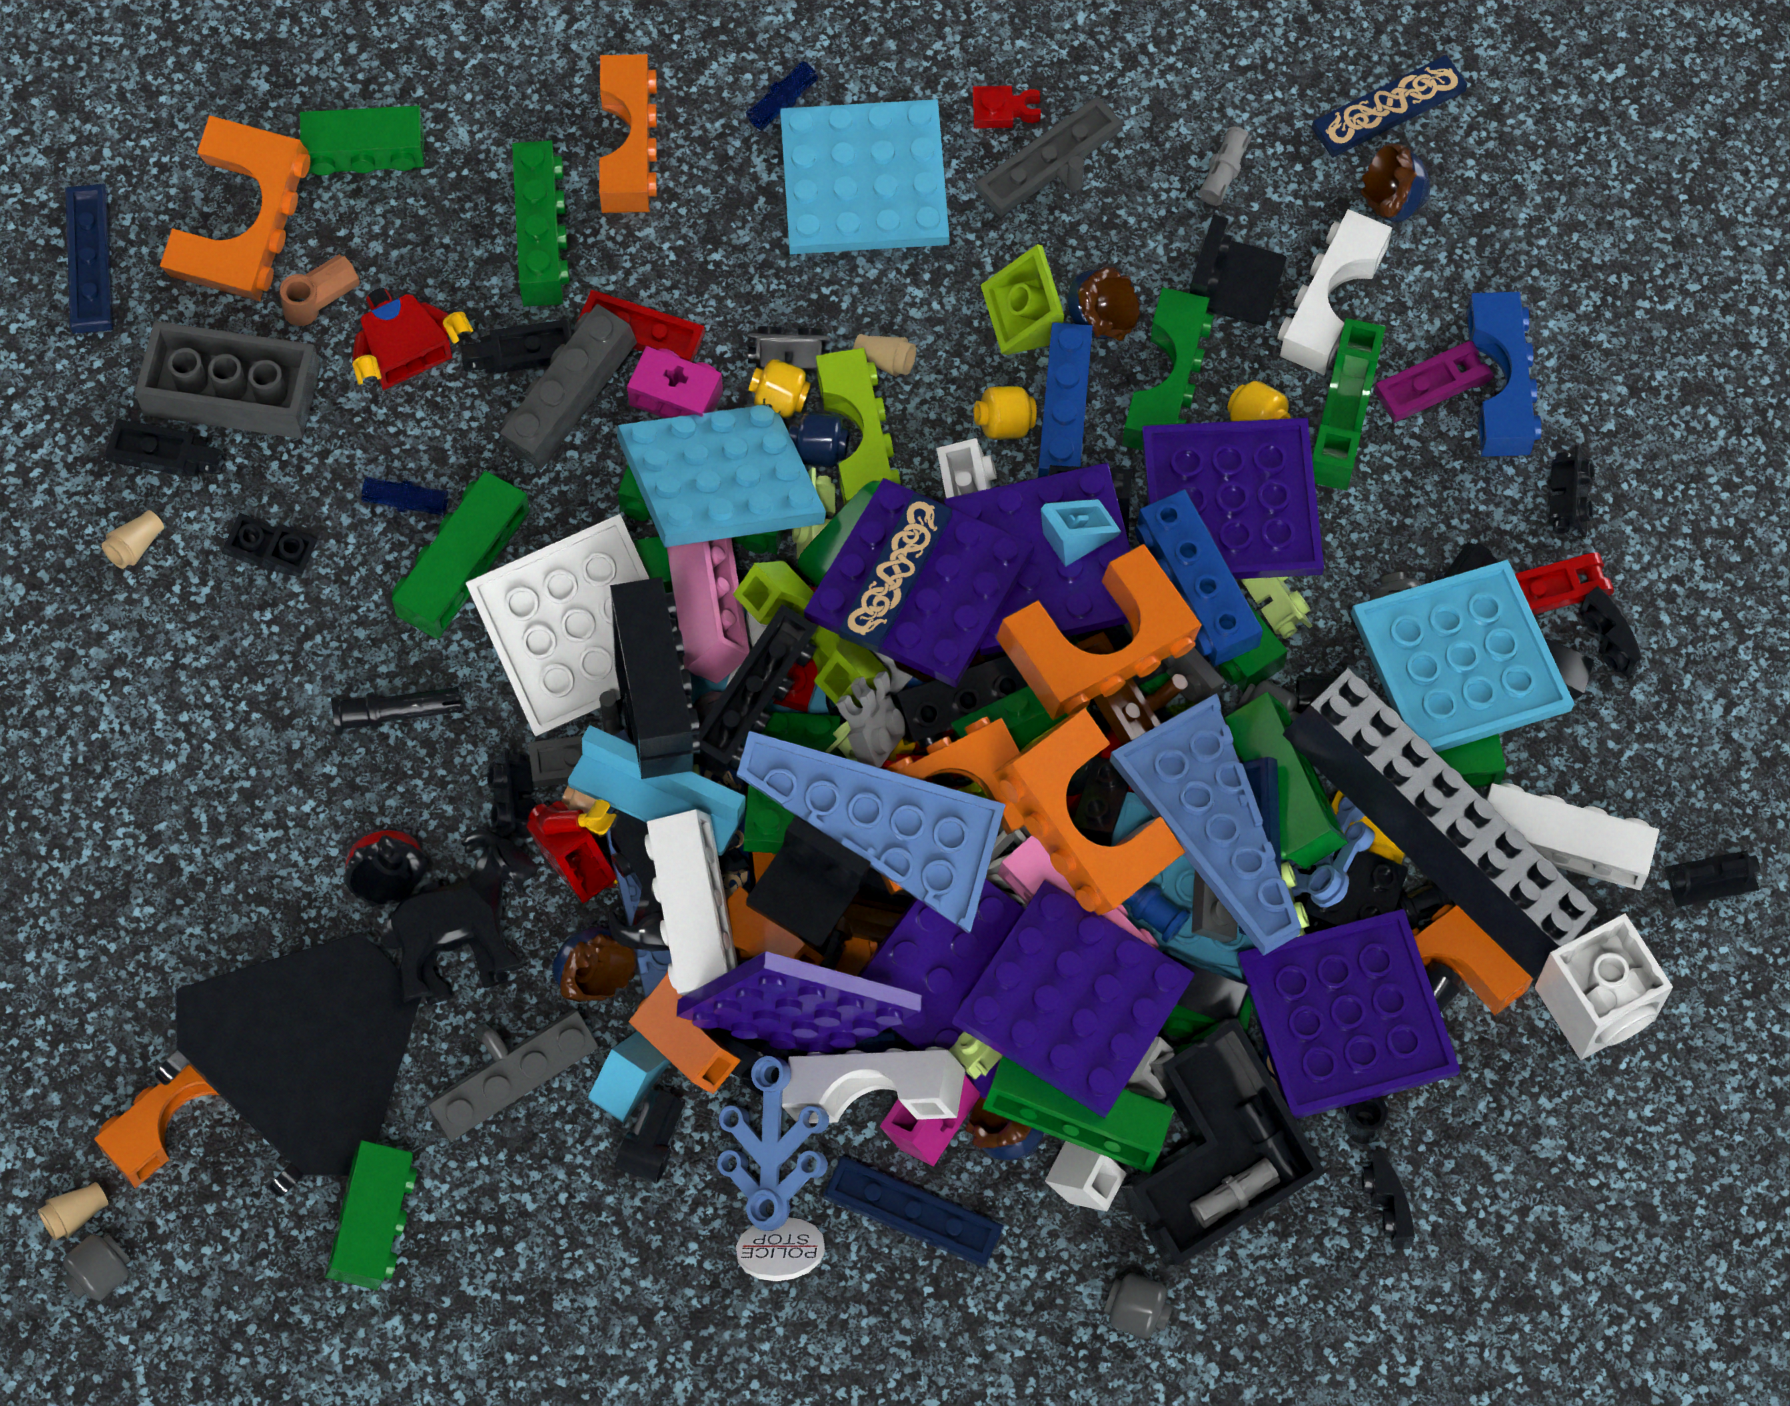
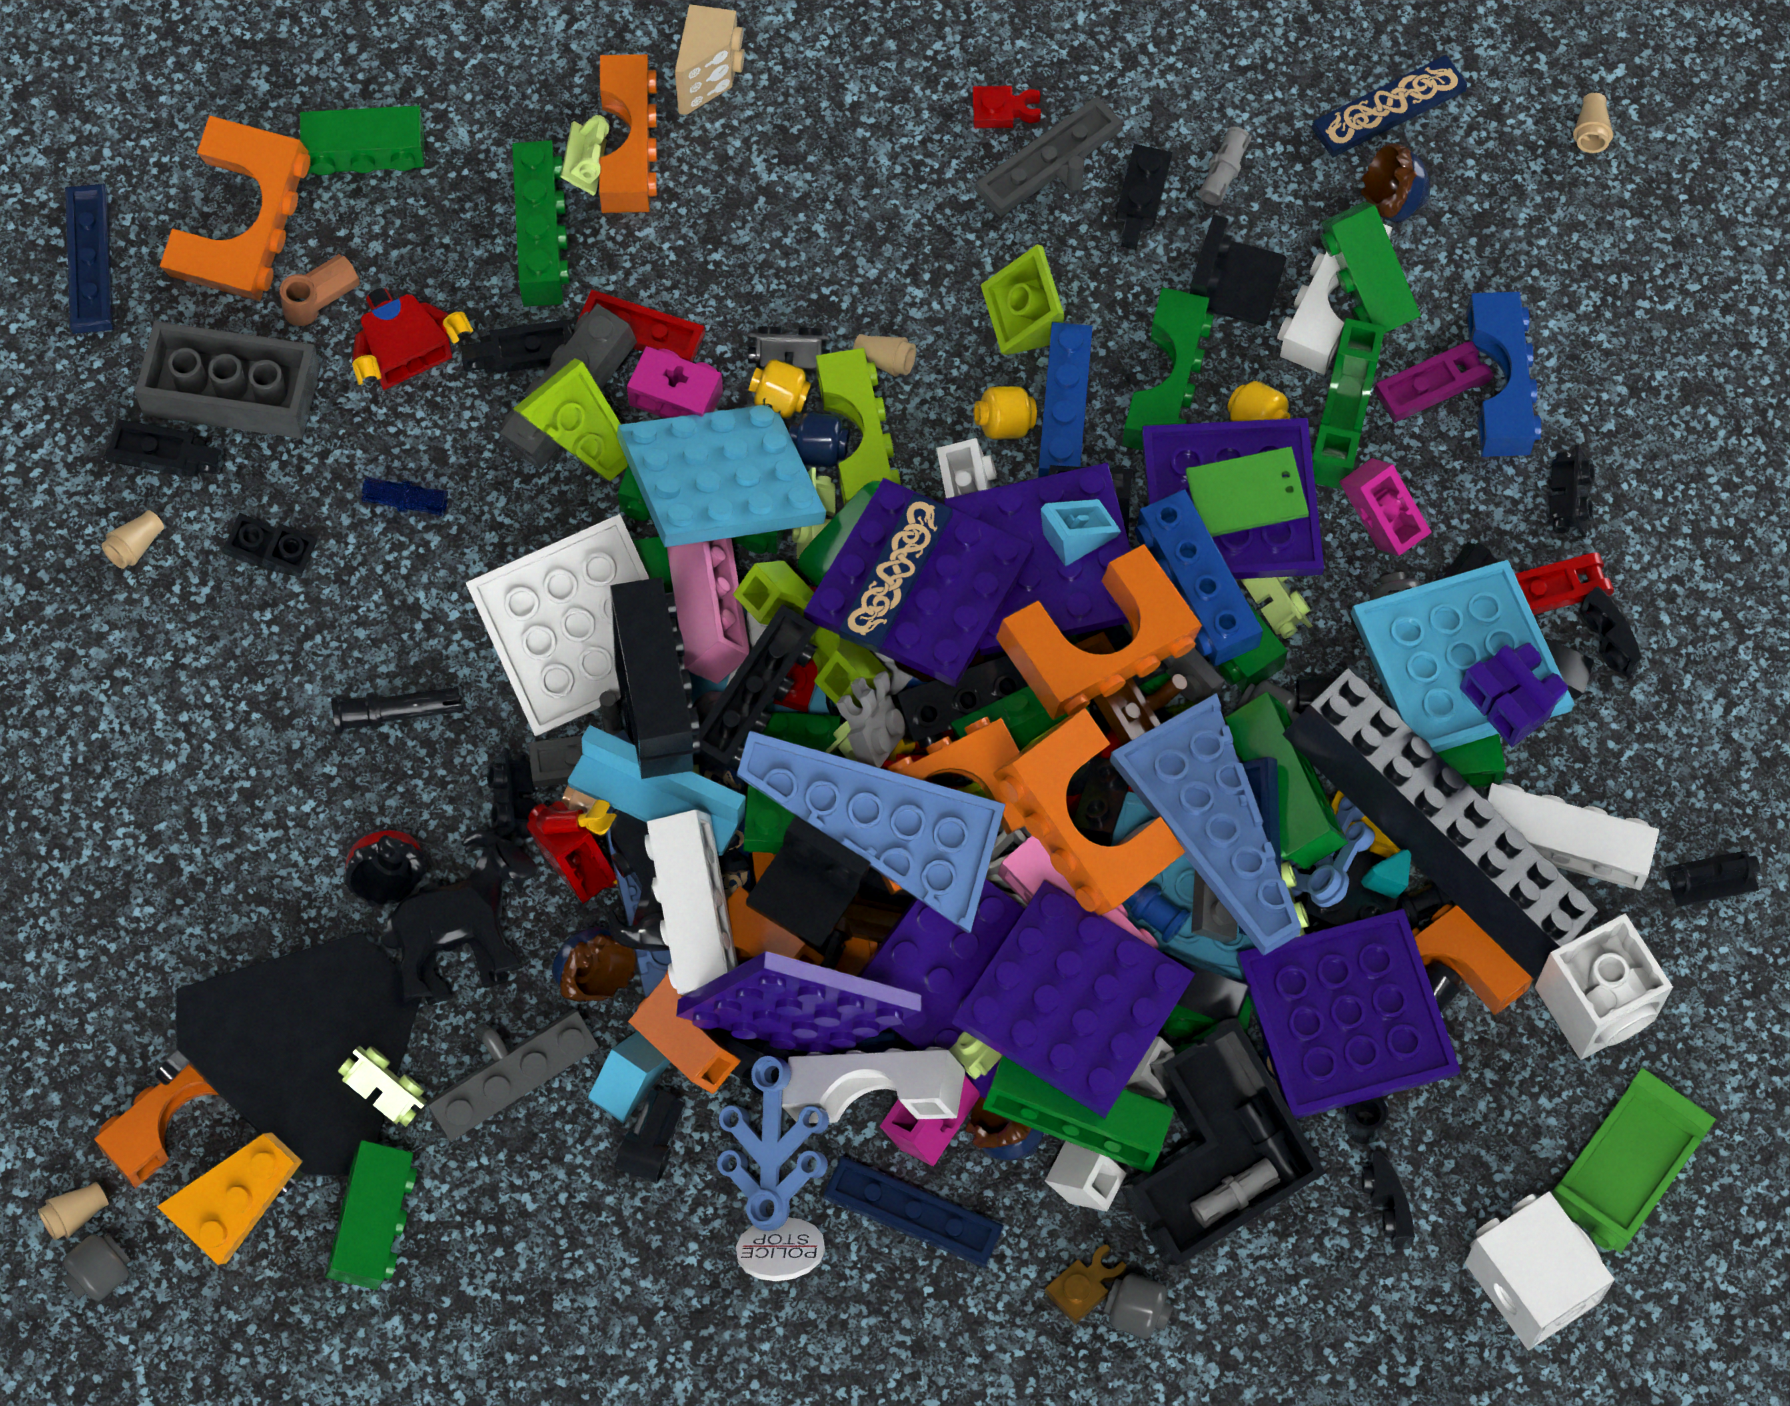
(232, 1197): none -> light orange wing
(372, 1072): none -> yellowish green hinge
(461, 552): green brick -> none
(577, 418): none -> lime wing
(583, 152): none -> yellowish green hinge
(707, 56): none -> tan slope
(781, 95): clear blue pin -> none
(864, 176): medium azure plate -> none
(1081, 1288): none -> pearl gold plate
(1105, 302): reddish brown hair -> none
(1142, 192): none -> black hinge
(1247, 491): none -> bright green container
(1369, 267): none -> green brick
(1385, 506): none -> dark pink brick
(1390, 875): none -> teal slope
(1512, 692): none -> dark purple hips
(1538, 1268): none -> white brick
(1593, 126): none -> tan cone
(1631, 1161): none -> bright green panel

